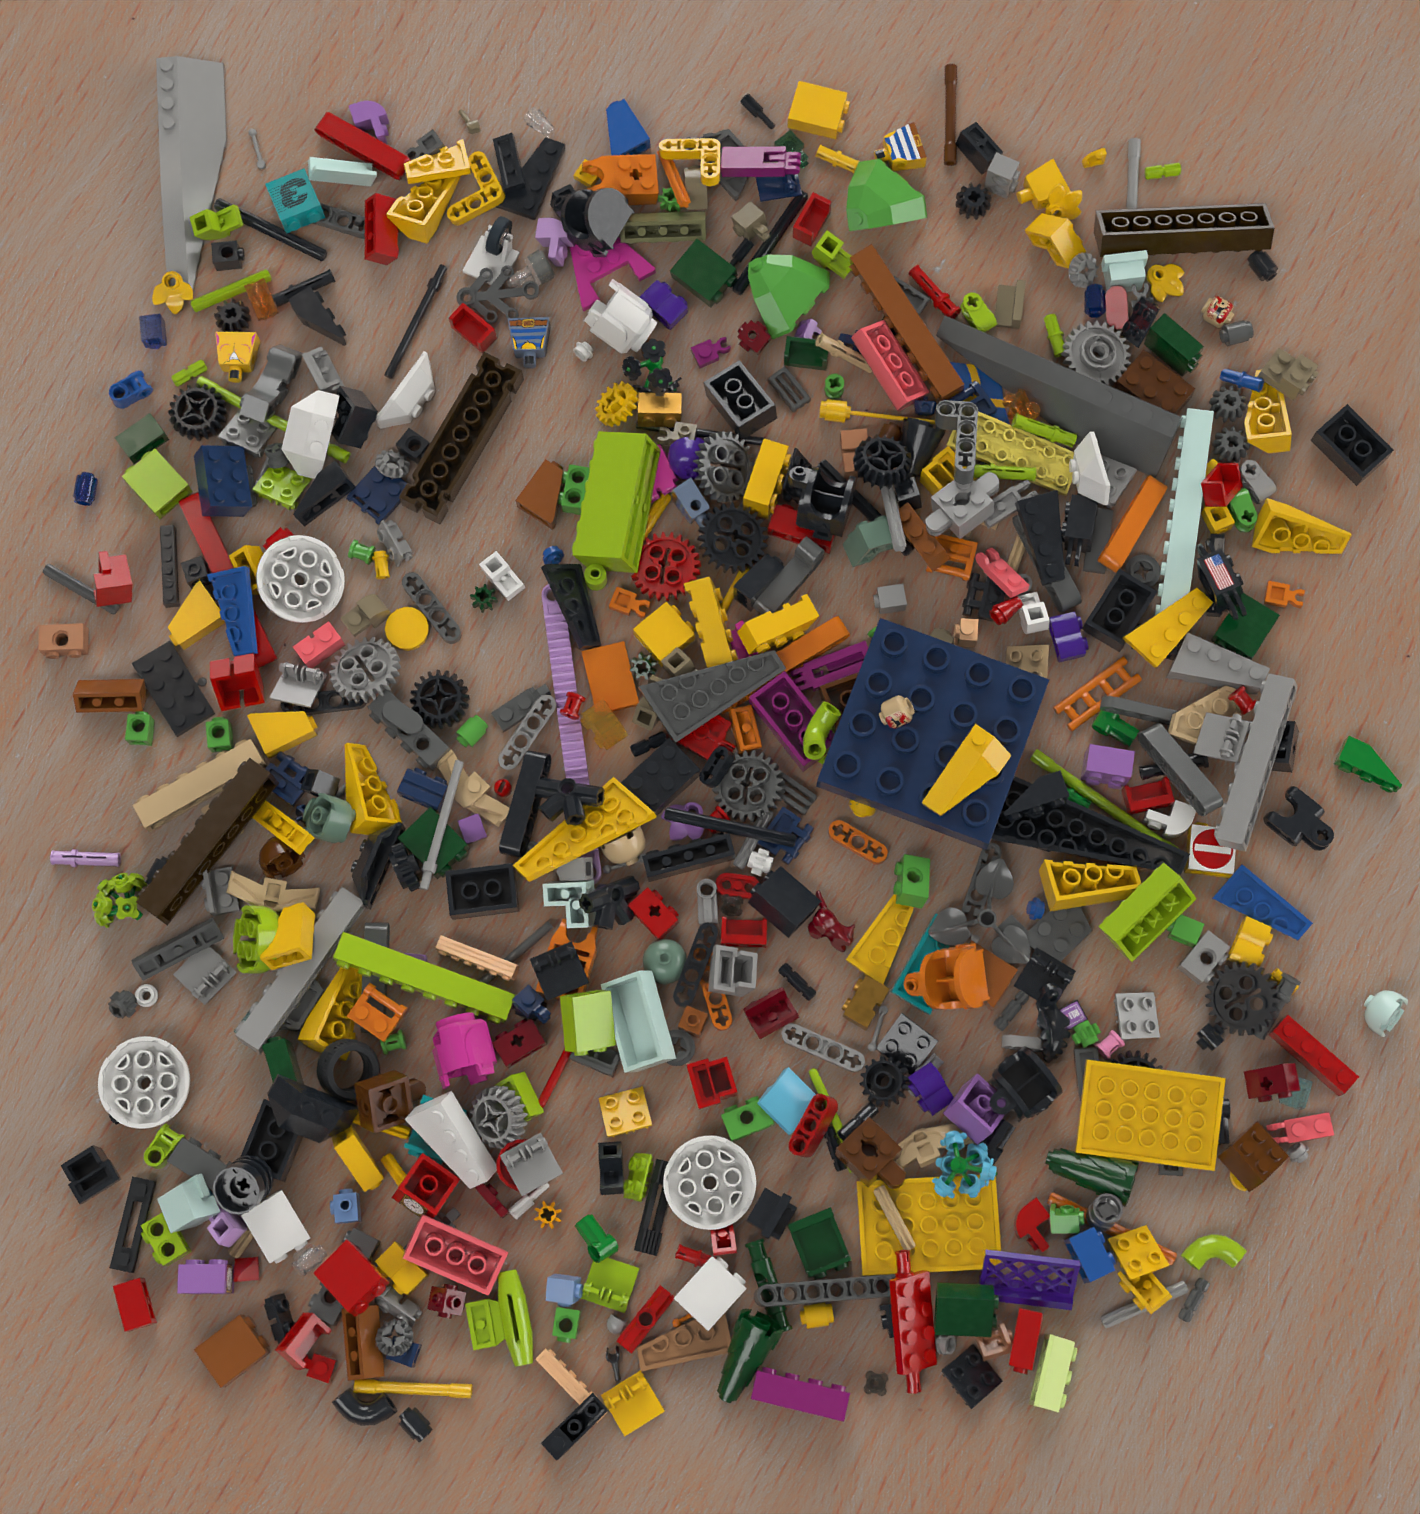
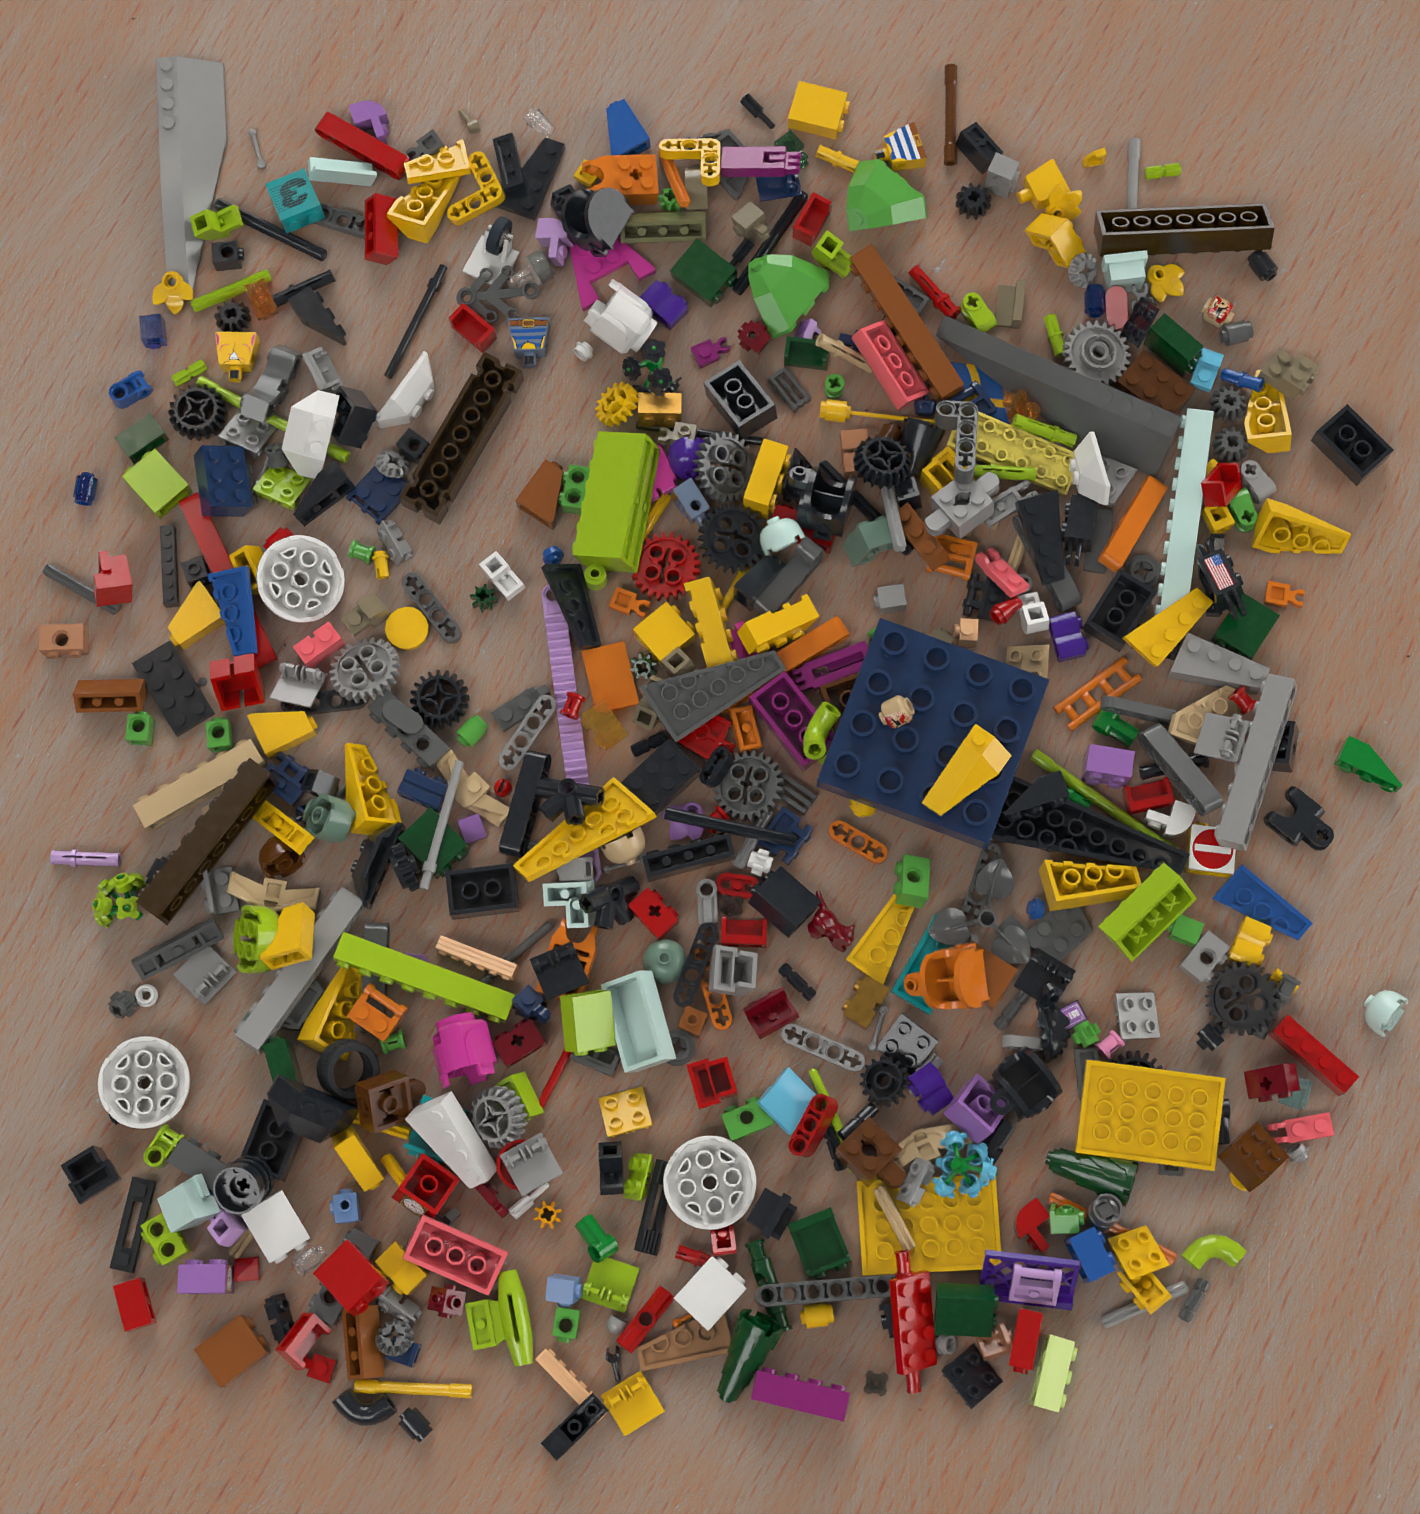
(779, 534): none -> light aqua cylinder
(920, 1172): none -> light grey hinge
(1035, 1290): none -> lavender plate
(1206, 370): none -> medium azure brick

